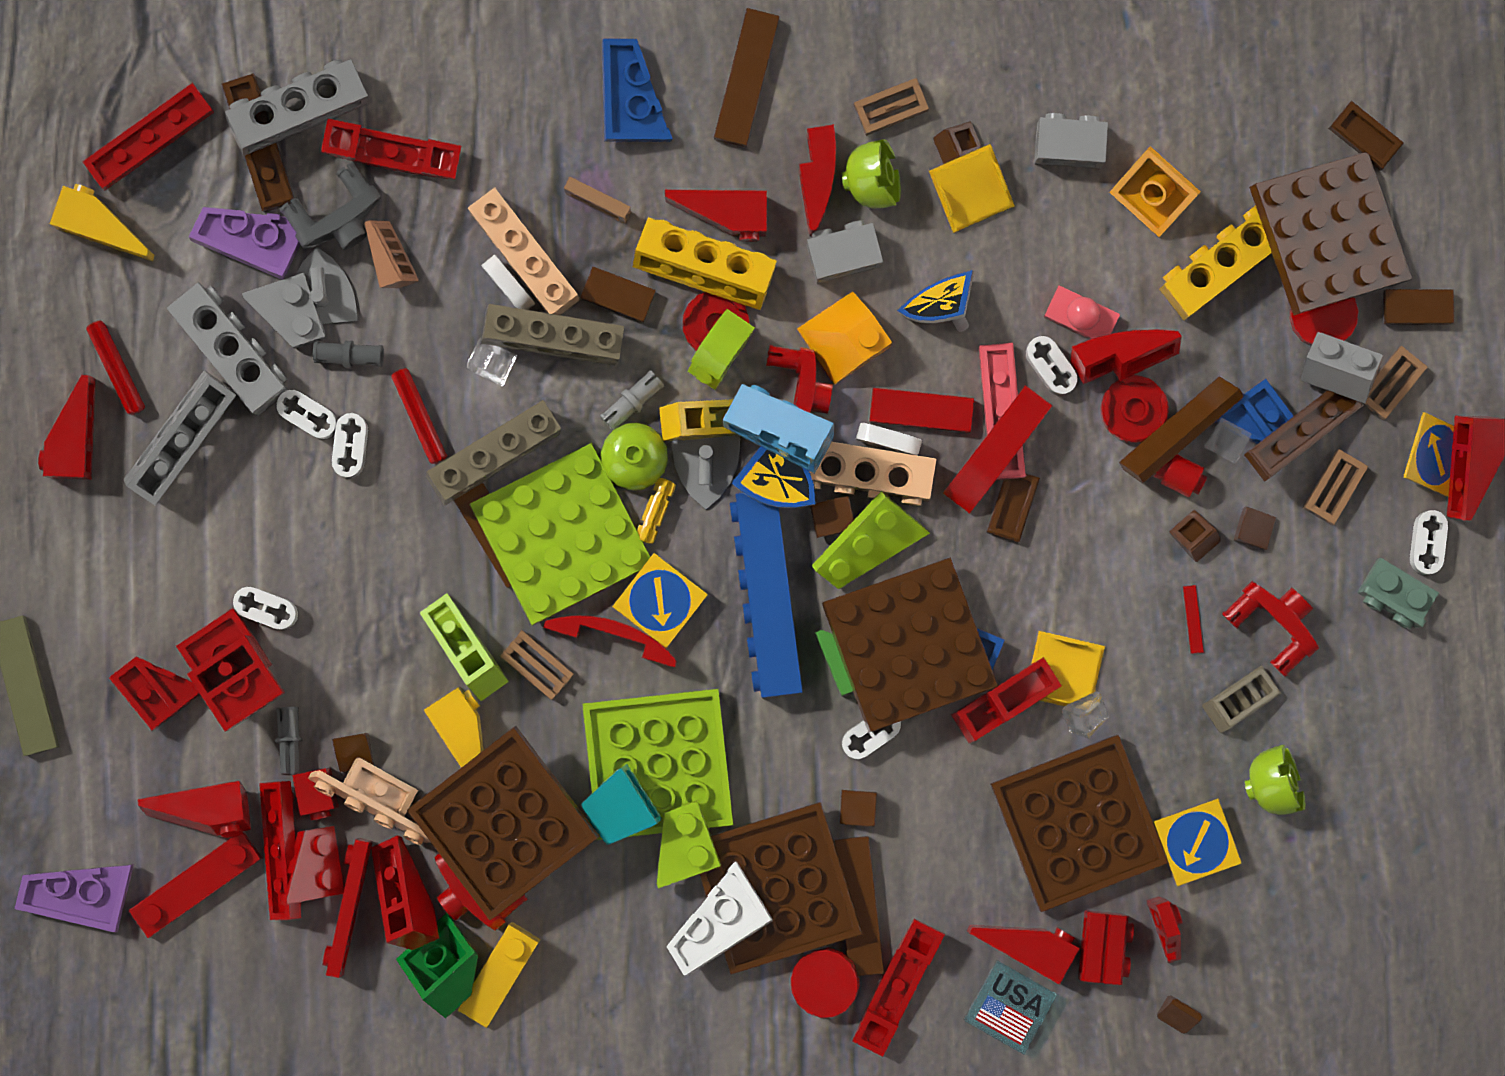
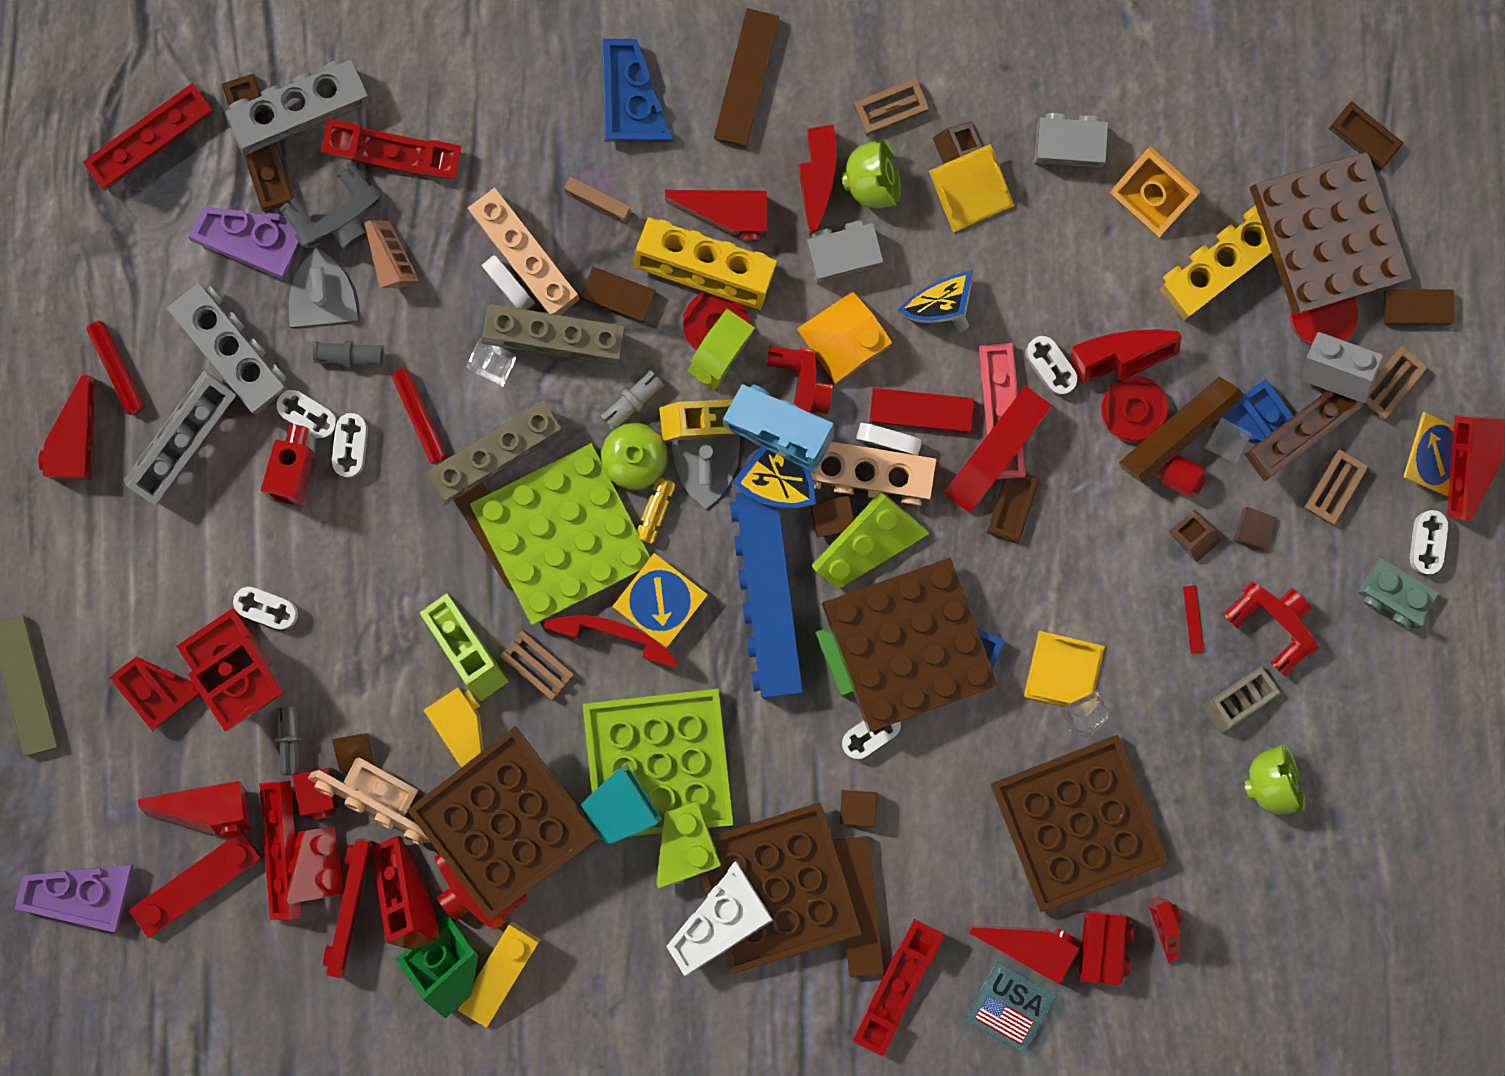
(89, 218): yellow slope -> none
(289, 310): light grey wing -> none
(289, 482): none -> red torso
(825, 982): red tile -> none
(1006, 700): red slope -> none
(1080, 314): coral tile -> none
(1178, 1015): reddish brown slope -> none
(1197, 842): piece -> none

